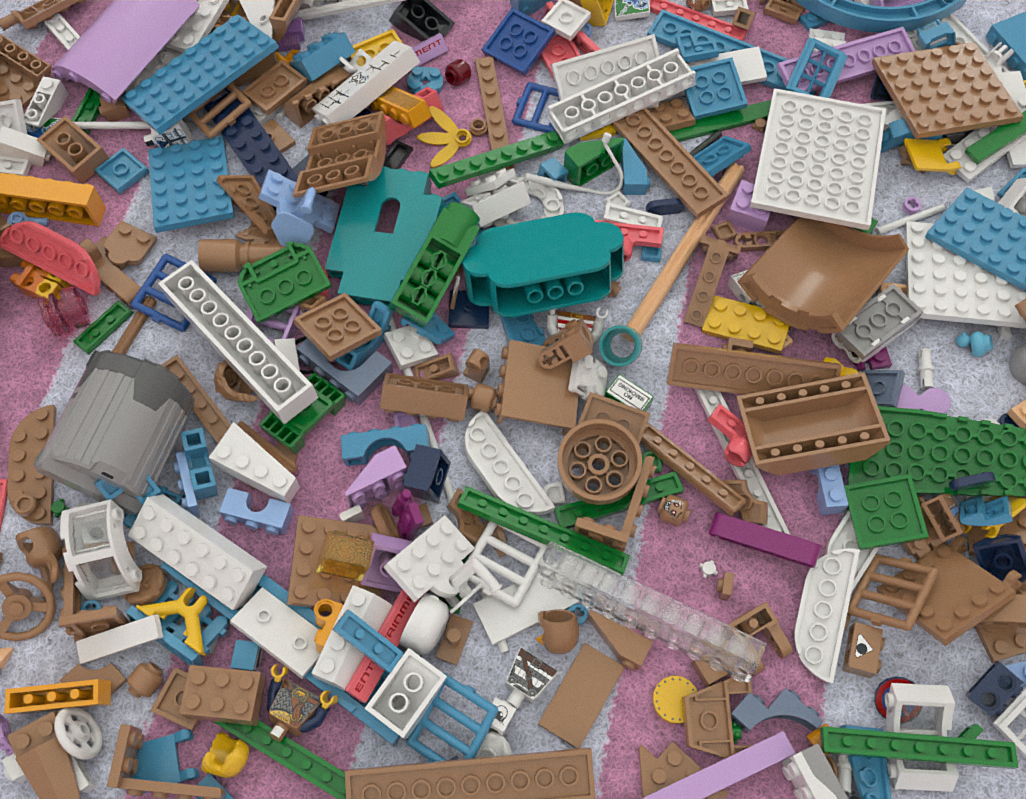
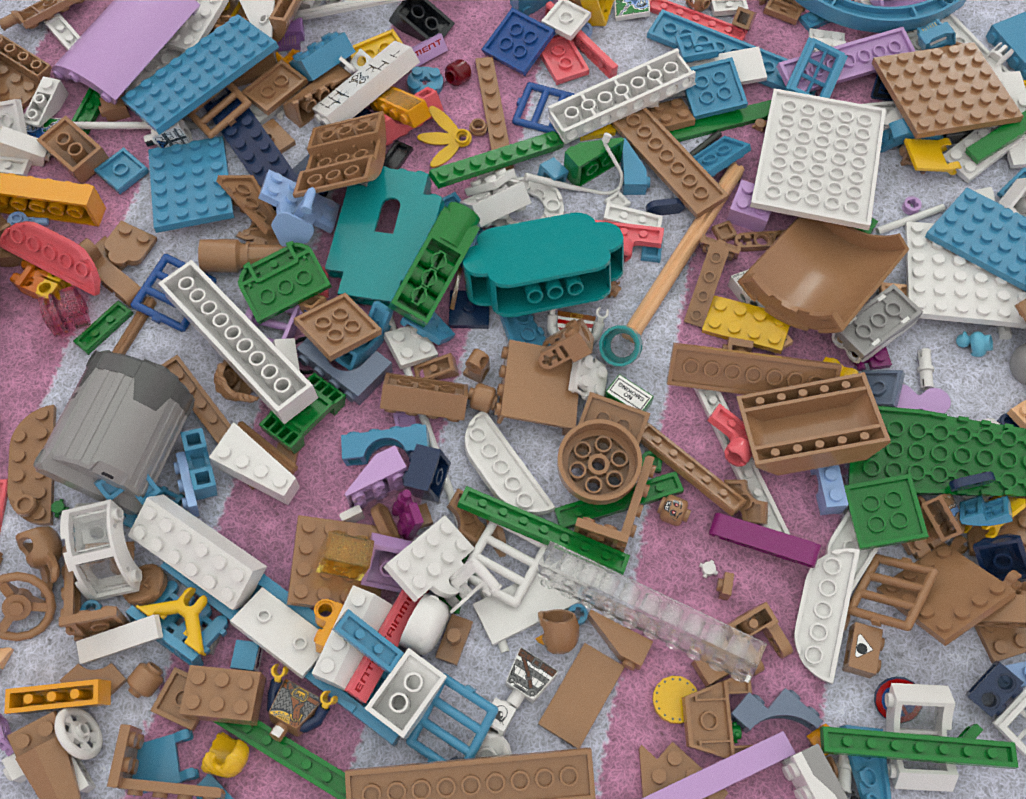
(273, 518): light blue arch -> none
(555, 493): white tile -> none
(595, 67): white plate -> none

